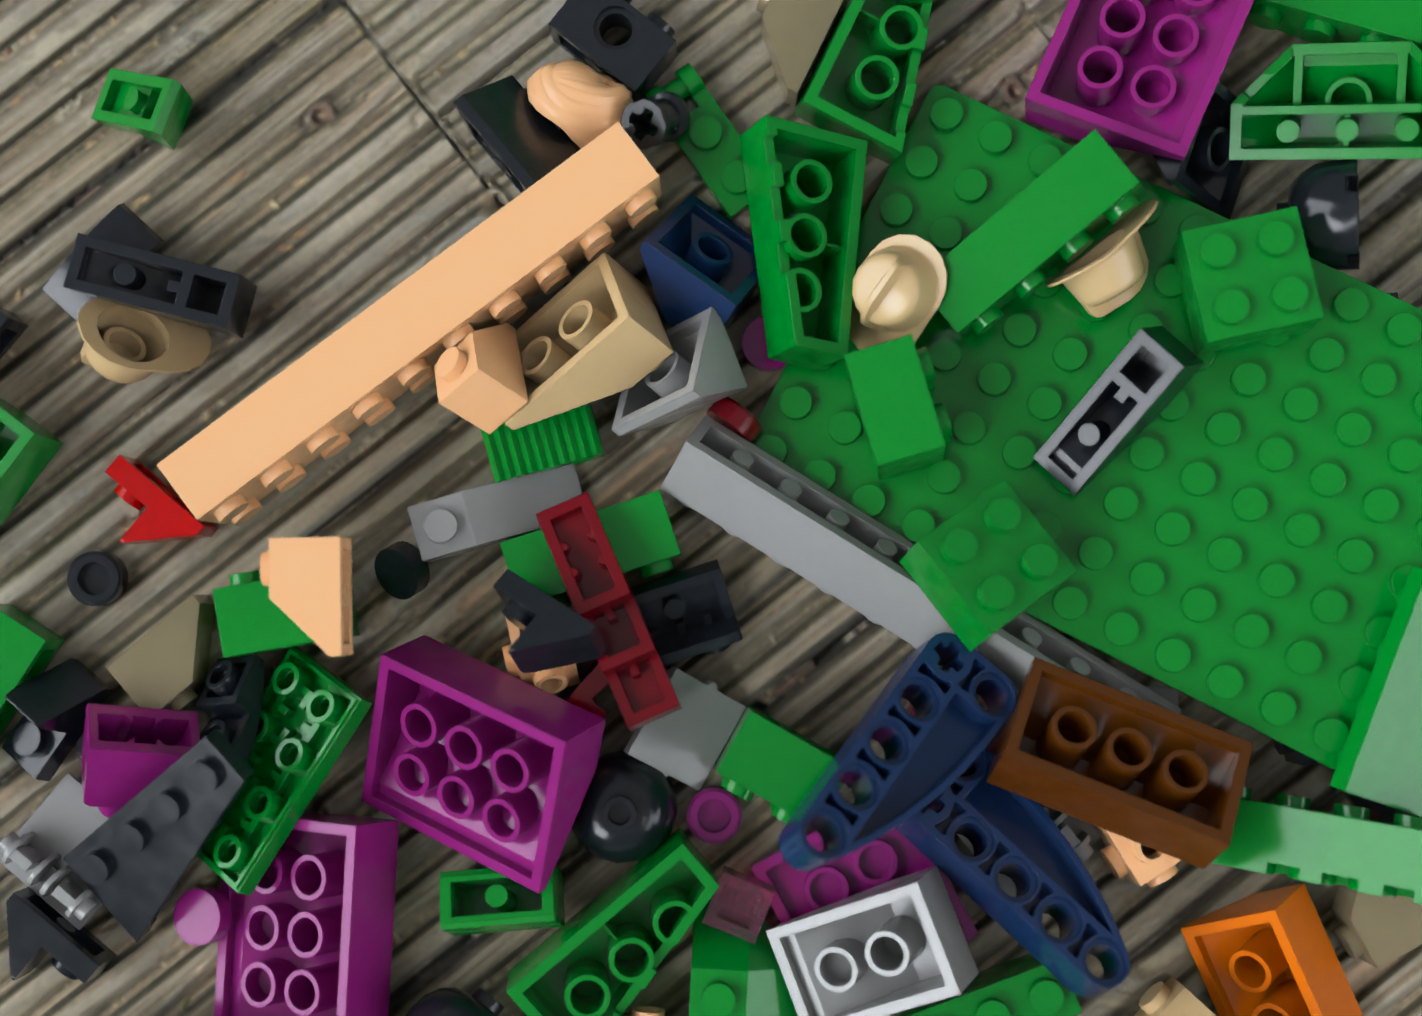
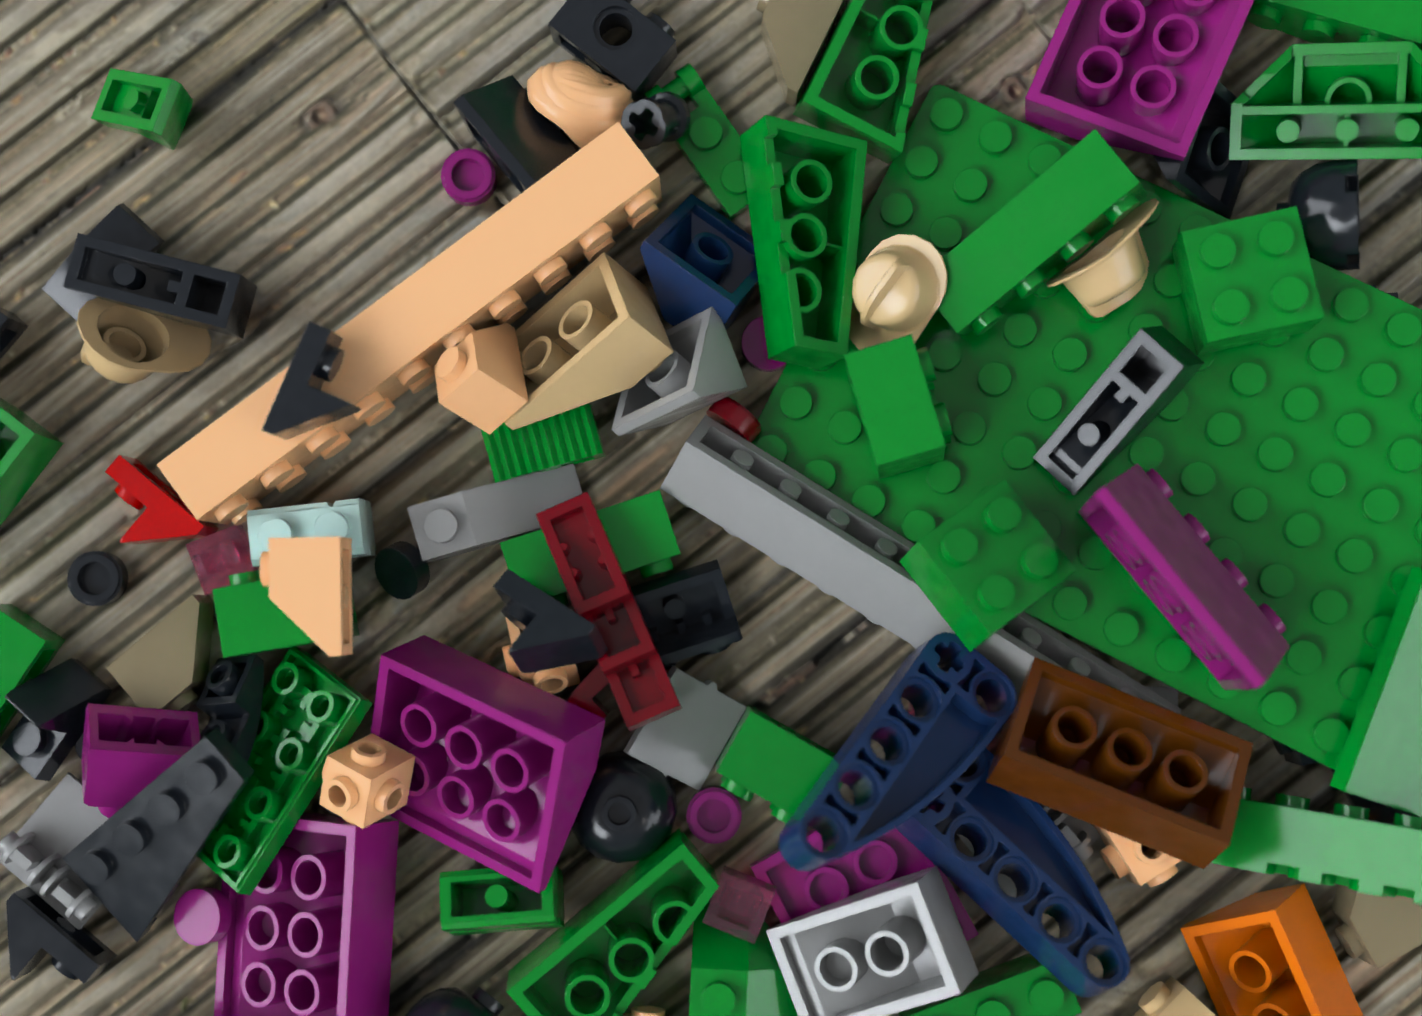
(220, 556): none -> clear pink tile
(300, 402): none -> black slope
(344, 518): none -> light aqua brick
(366, 780): none -> light nougat brick
(469, 177): none -> magenta tile
(1186, 580): none -> magenta slope

